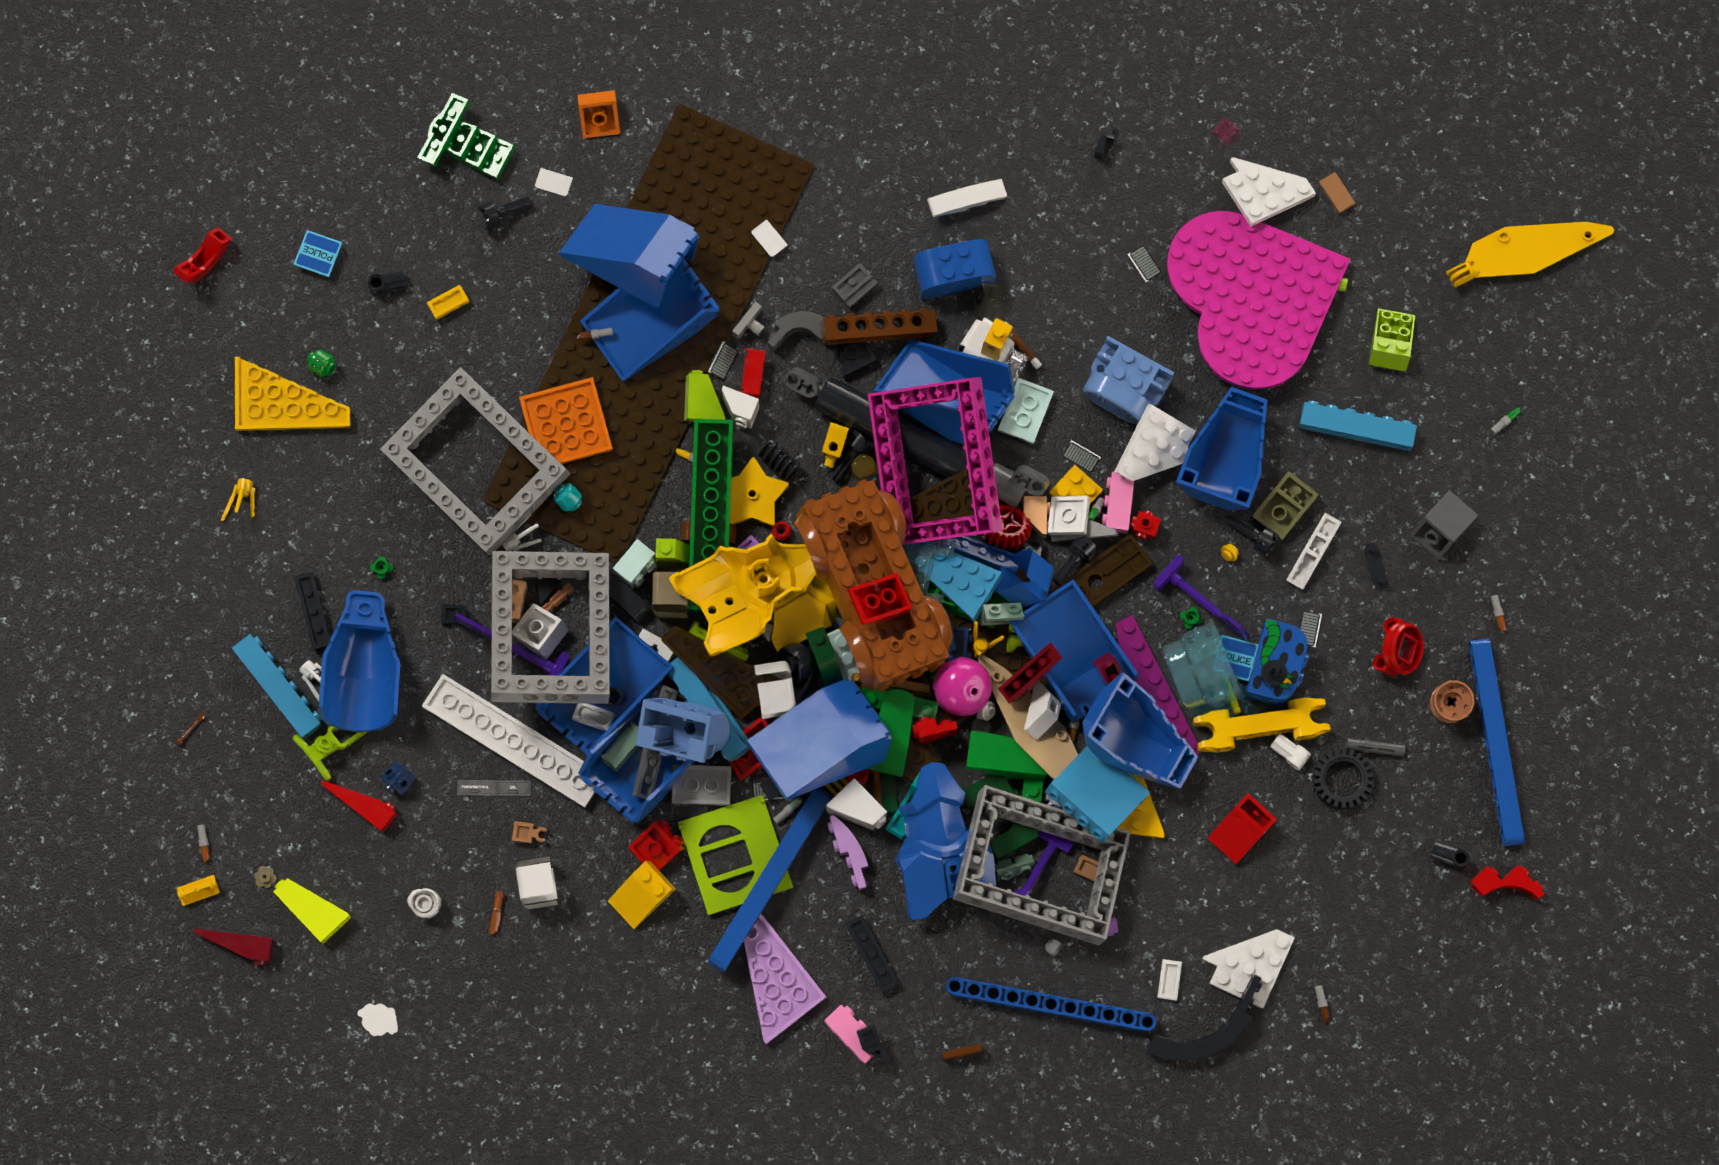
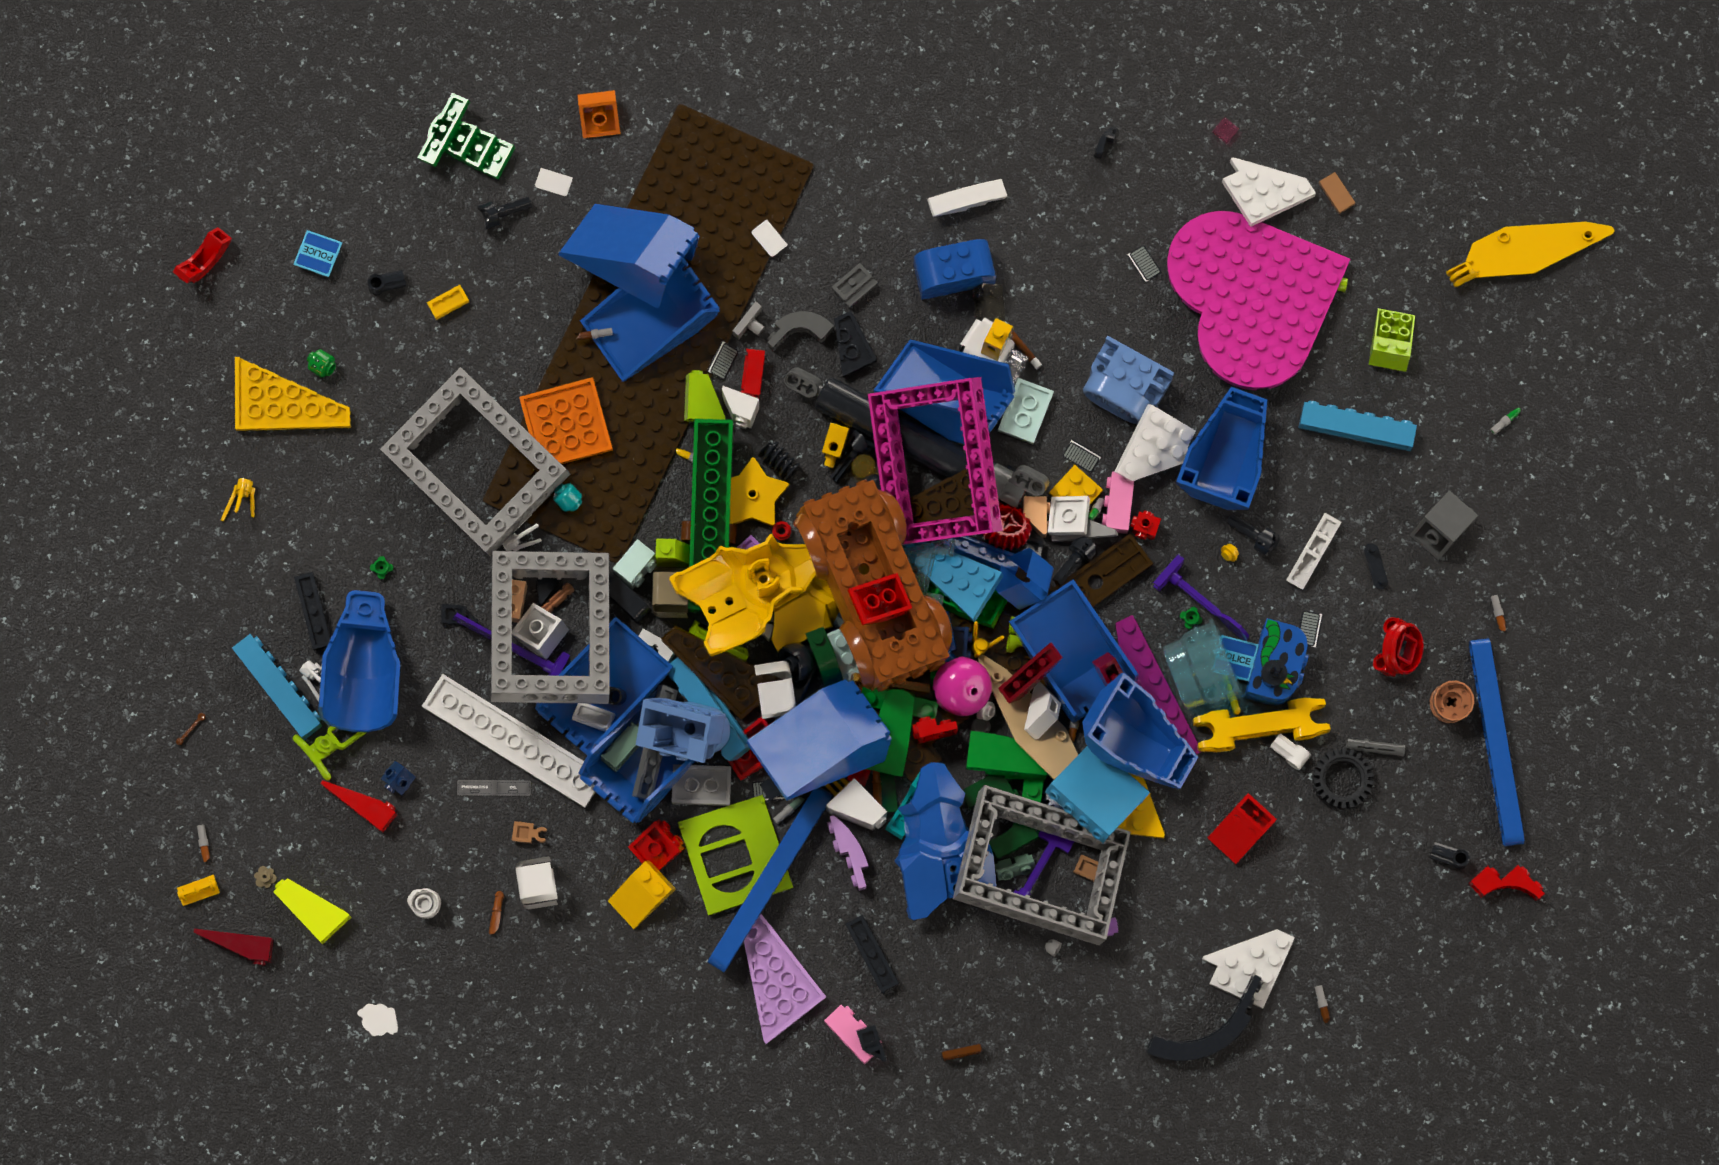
(832, 335): reddish brown brick -> none
(1001, 613): sand green bracket -> none
(1060, 1002): blue beam -> none
(1169, 980): white tile -> none
(1285, 505): olive slope -> none

